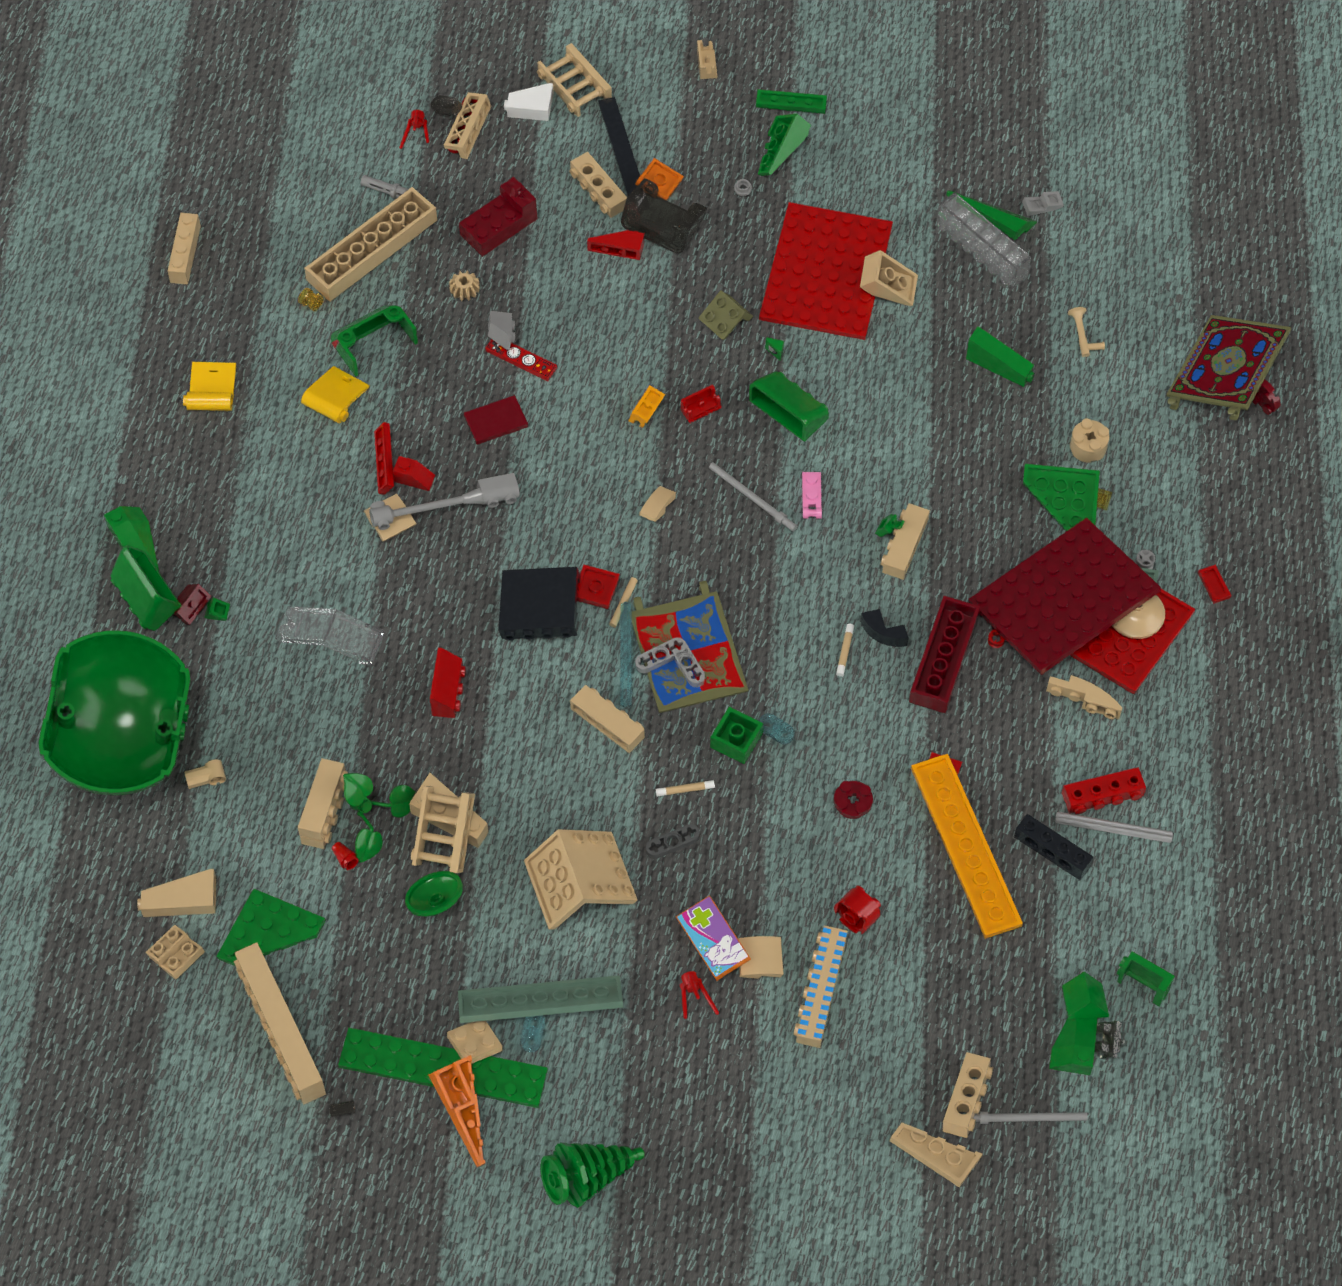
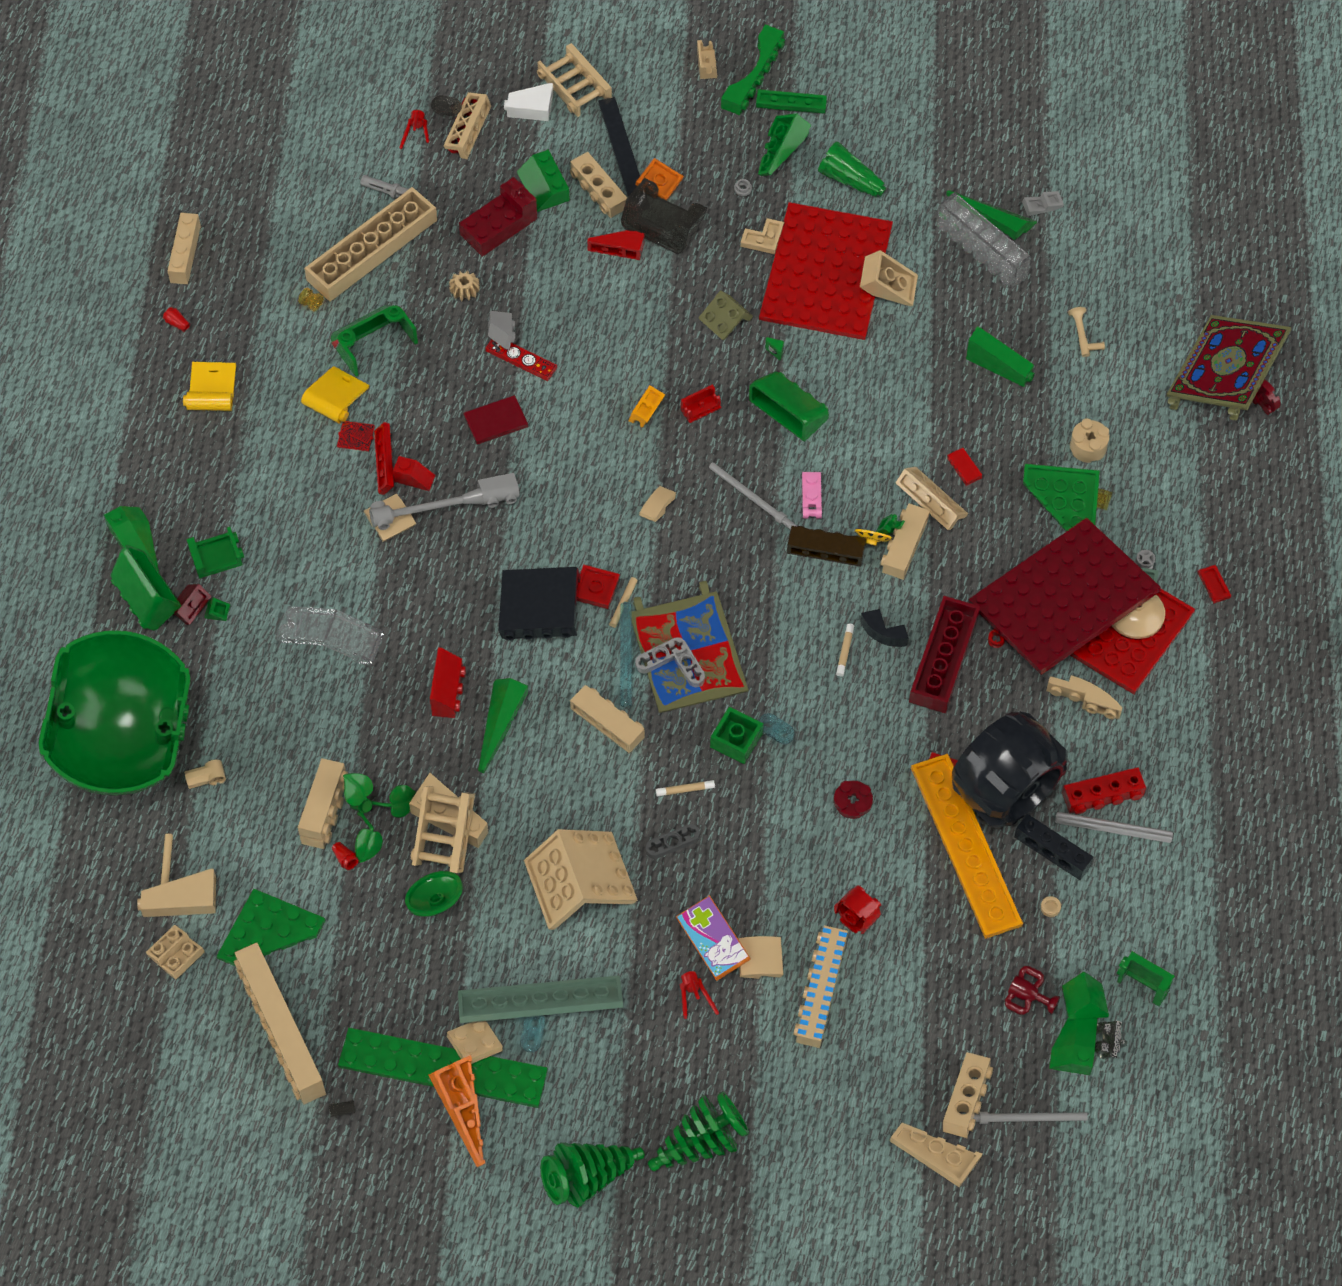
(166, 858): none -> tan bar
(176, 319): none -> red cone
(216, 553): none -> green panel
(356, 436): none -> red piece
(504, 704): none -> green wedge
(544, 180): none -> green slope
(707, 1129): none -> green plant
(738, 94): none -> green arch
(763, 241): none -> tan plate
(826, 545): none -> dark brown brick
(850, 171): none -> green cone
(872, 537): none -> yellow dish
(921, 489): none -> tan fence
(964, 466): none -> red tile
(1009, 769): none -> black wheel
(1029, 992): none -> dark red piece
(1050, 906): none -> tan tile

